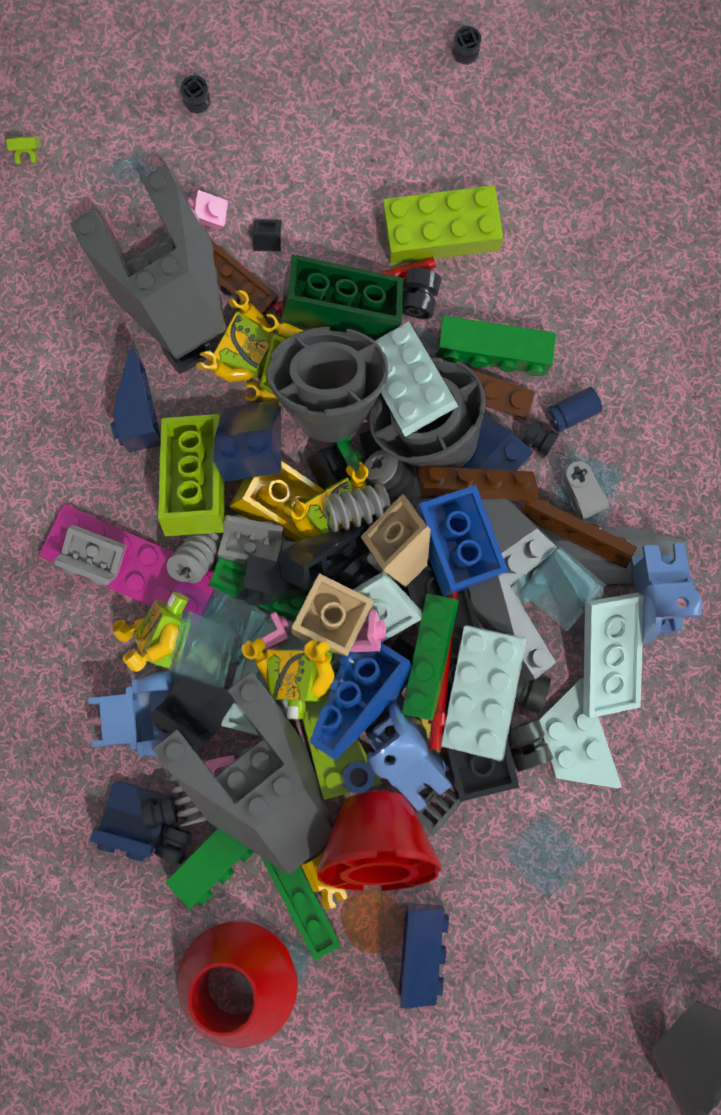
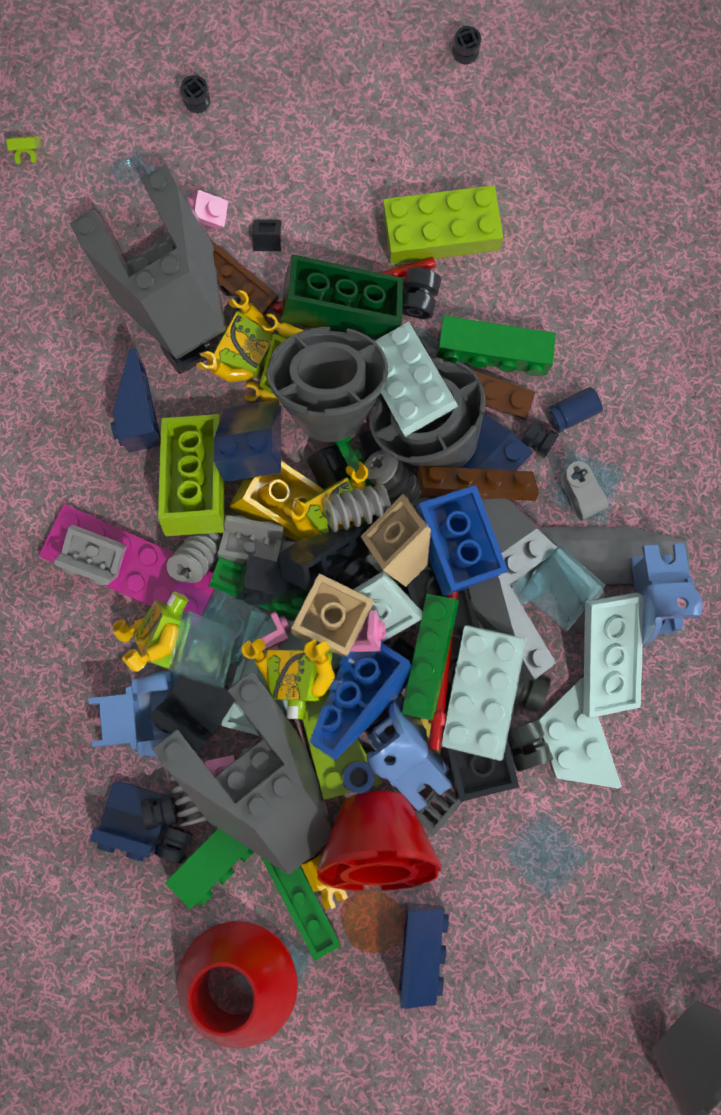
(580, 532): reddish brown plate -> none

